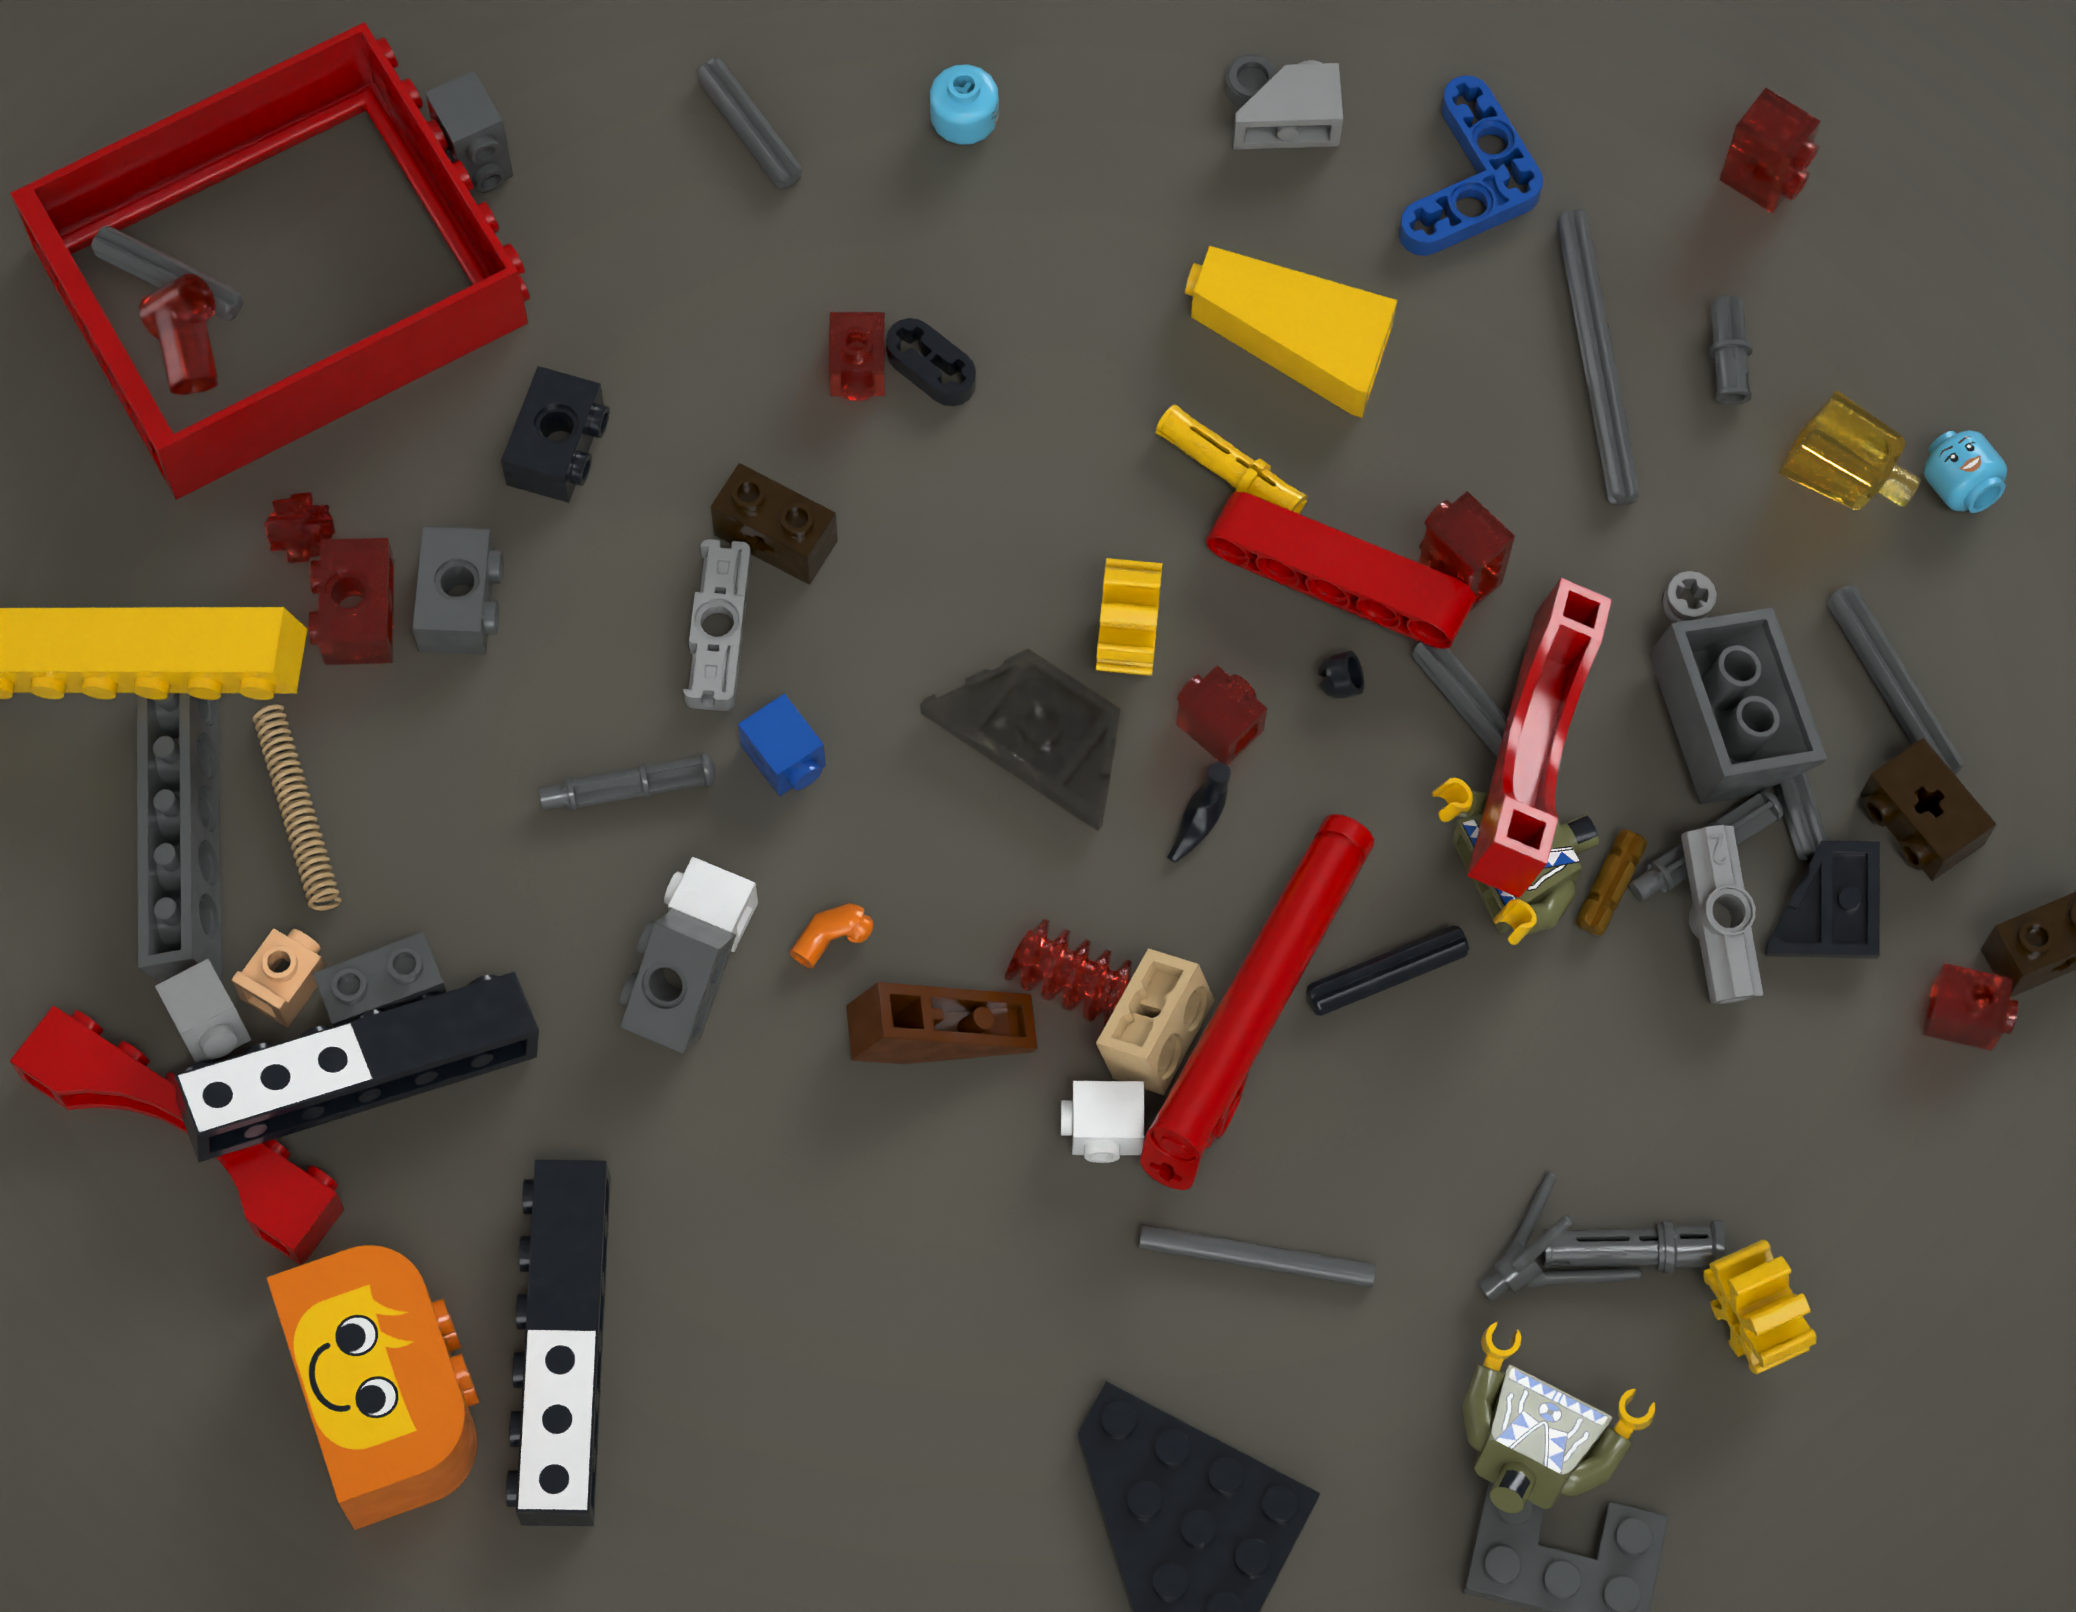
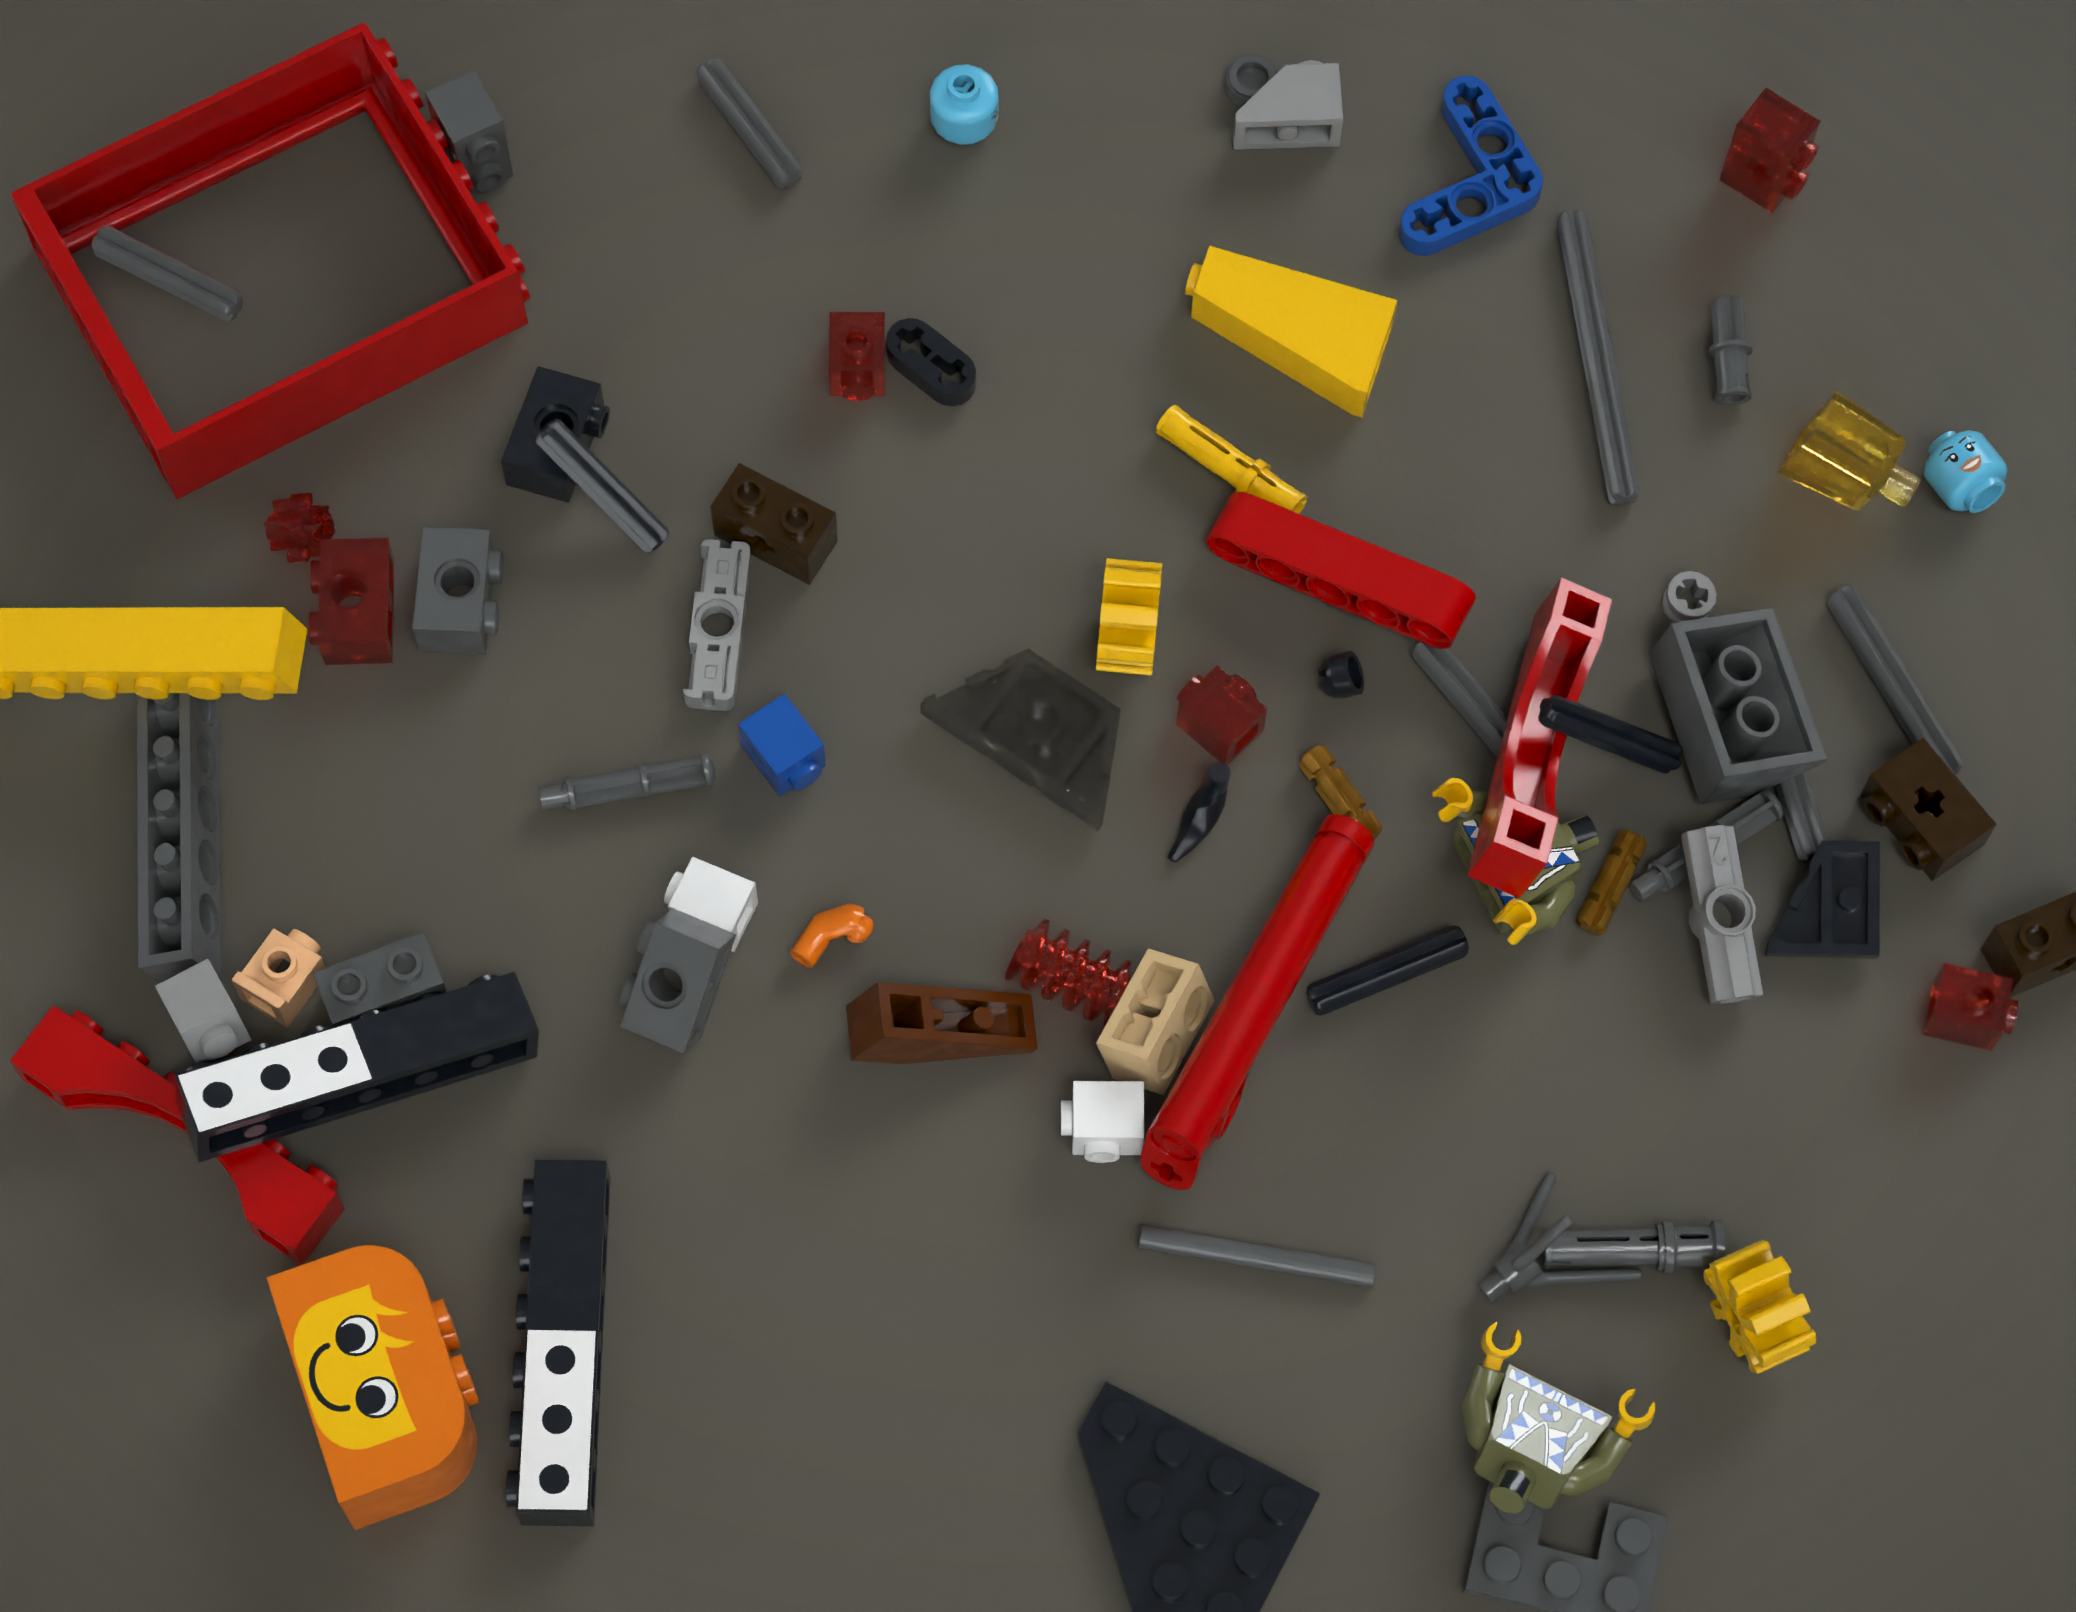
(178, 319): clear red piece -> none
(294, 812): tan piece -> none
(602, 485): none -> black axle
(1337, 788): none -> pearl gold axle
(1467, 545): clear red brick -> none
(1610, 734): none -> black axle

